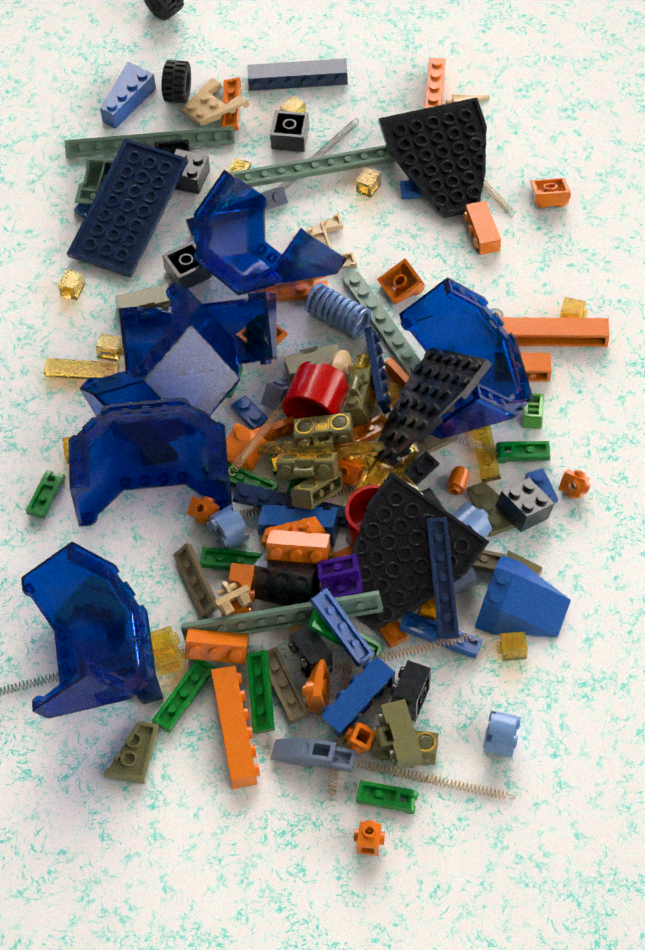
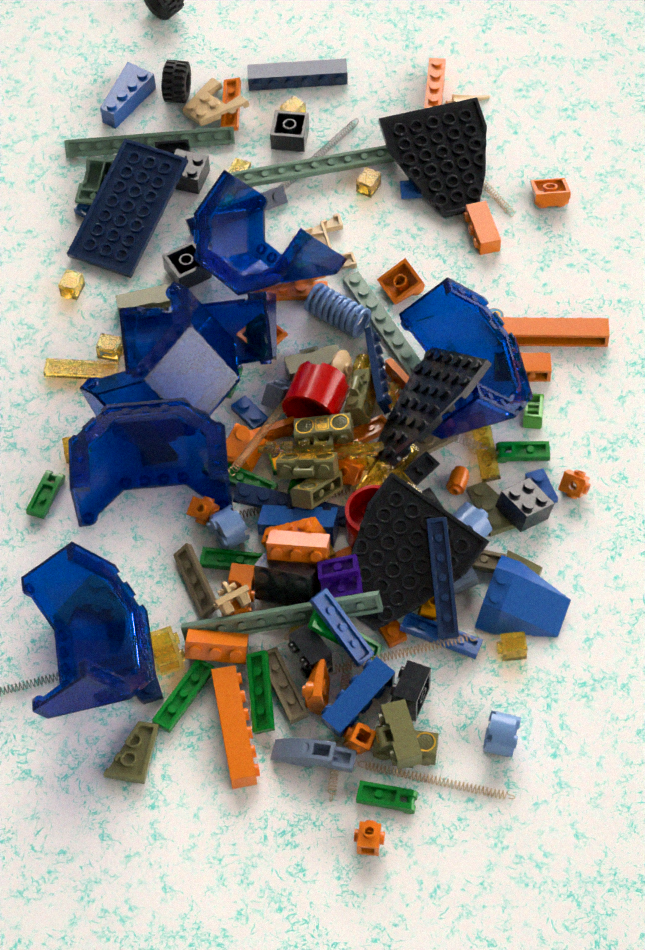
(573, 308): clear yellow brick -> none

